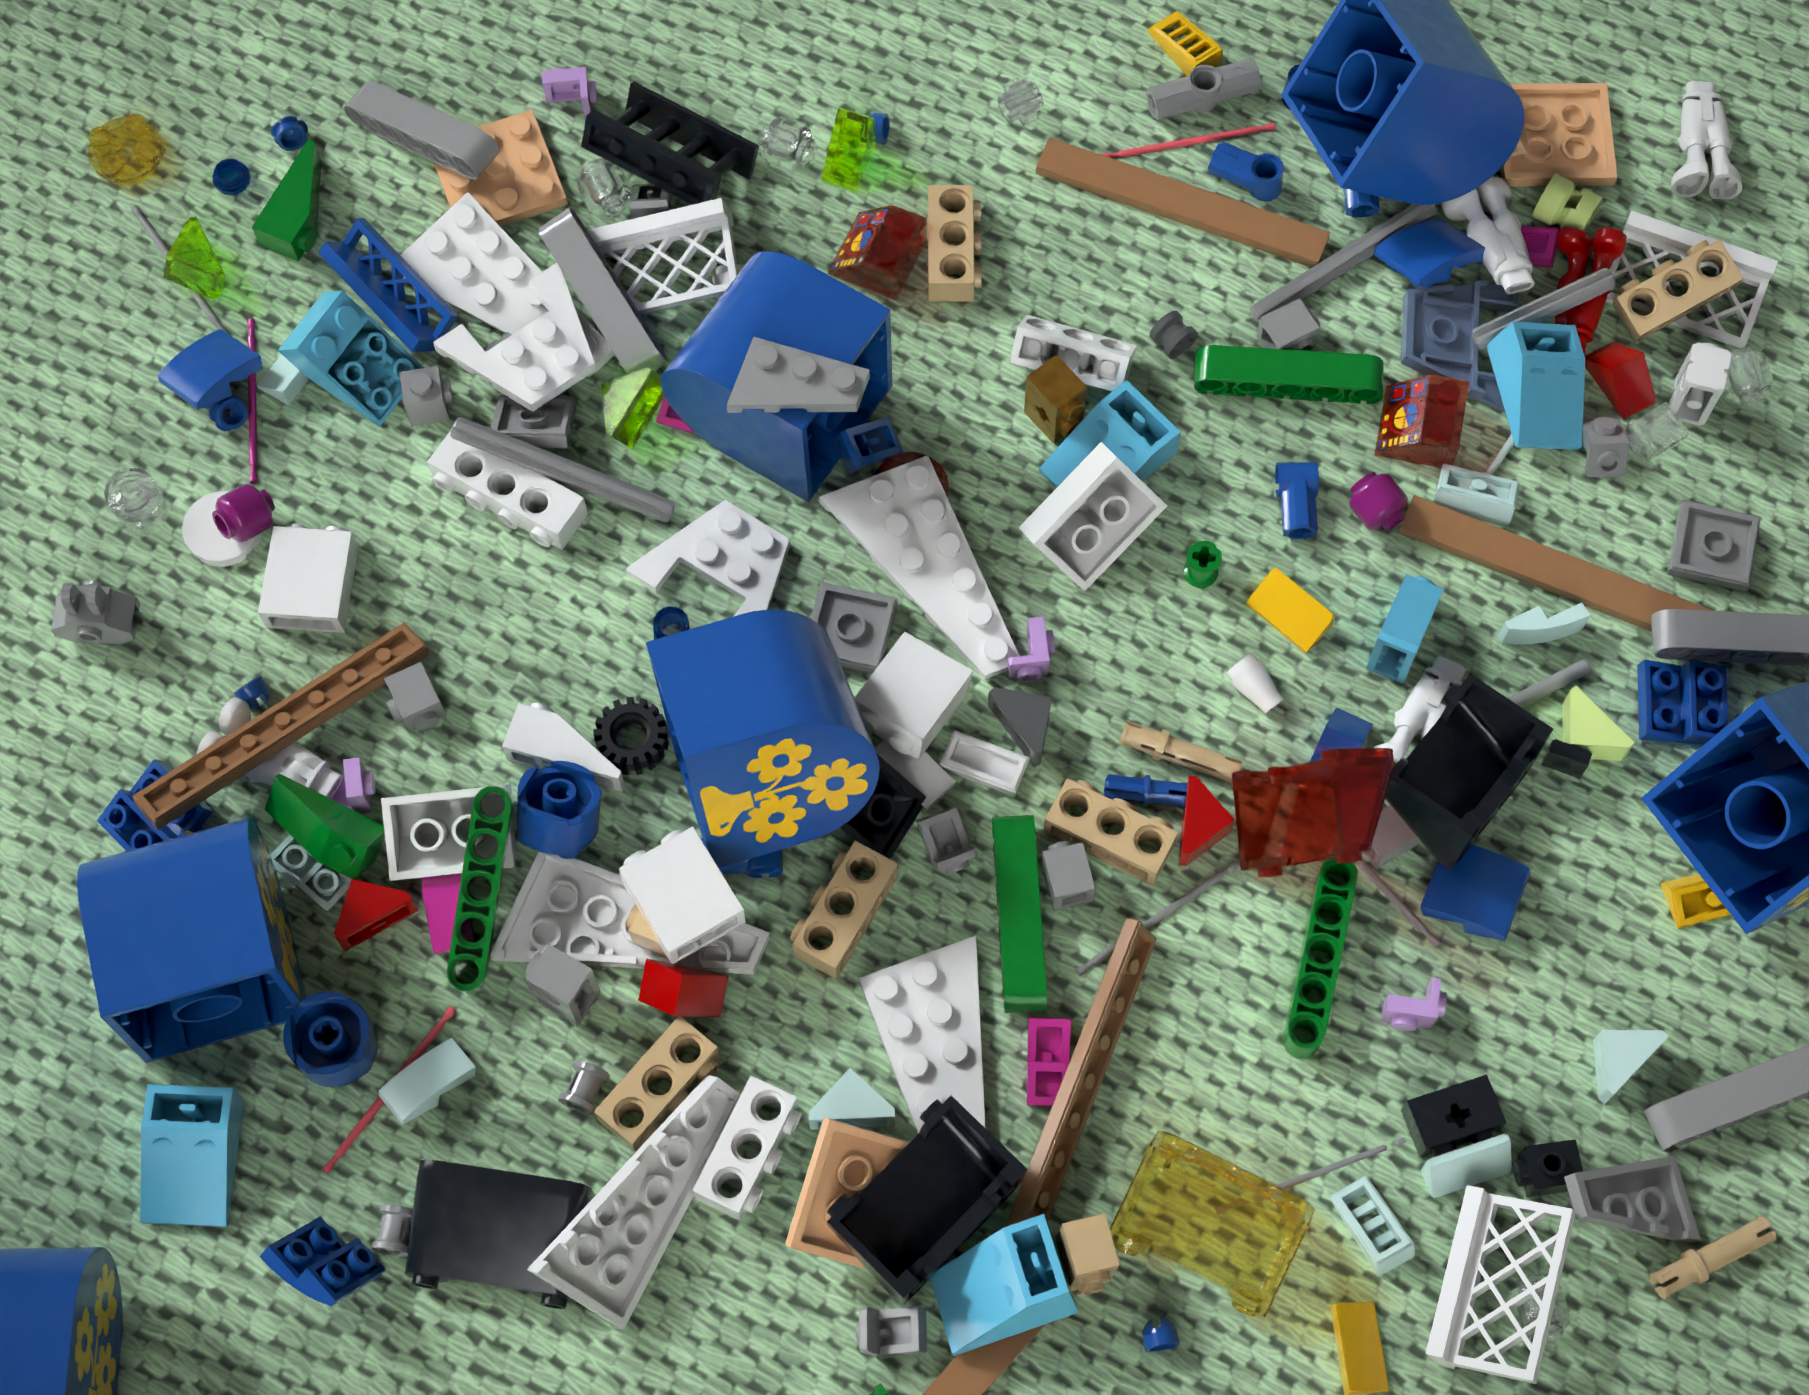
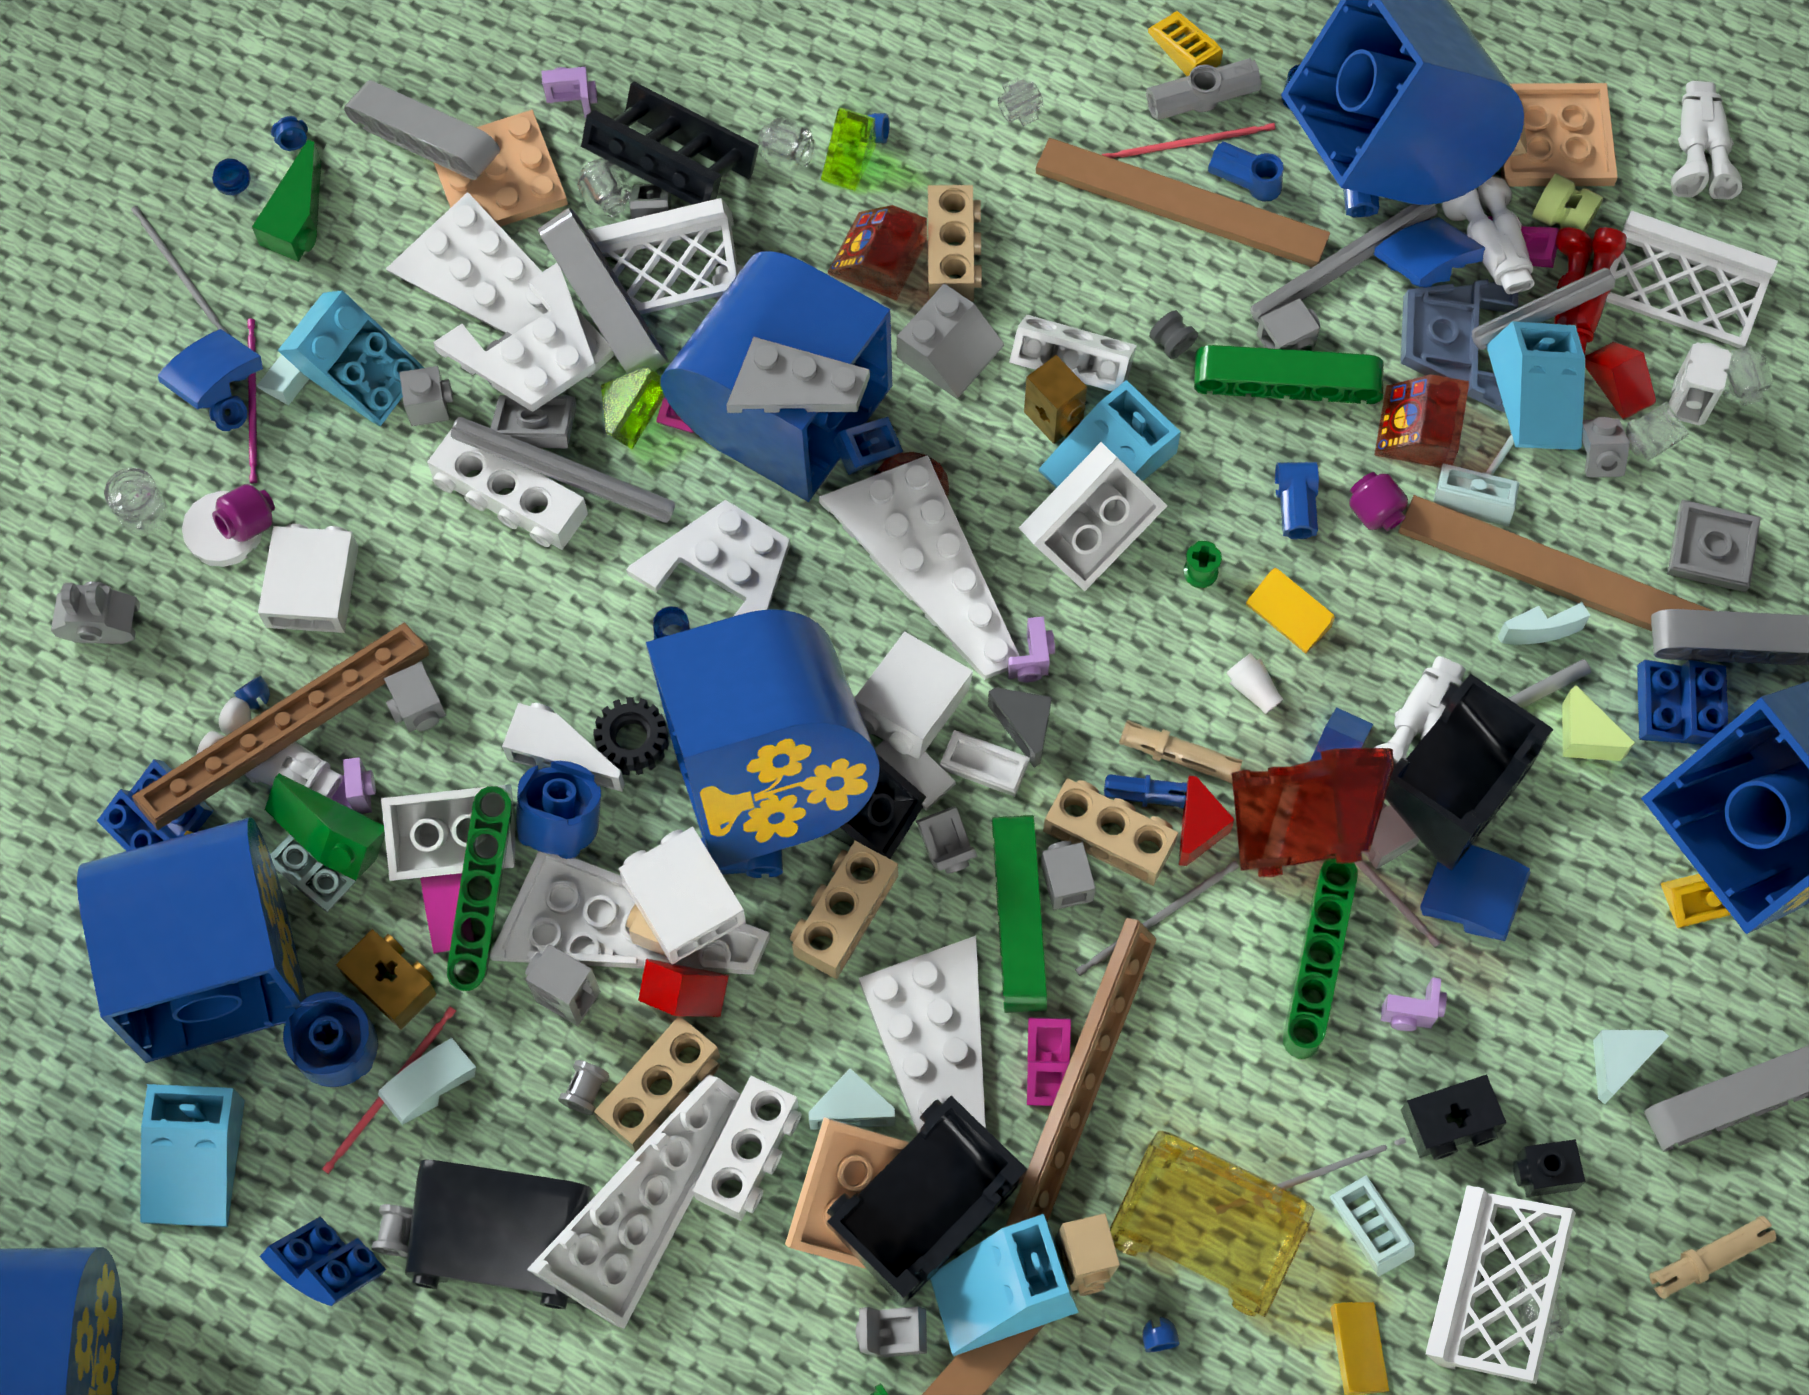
(121, 132): clear yellow plate -> none
(193, 262): clear neon green slope -> none
(369, 911): red slope -> none
(378, 293): blue fence -> none
(396, 999): none -> pearl gold brick
(856, 624): light grey plate -> none
(948, 341): none -> light grey slope
(1404, 628): medium azure slope -> none
(1468, 1166): light aqua slope -> none
(1566, 758): black tile -> none
(1636, 1198): light grey wing -> none
(1669, 308): tan brick -> none

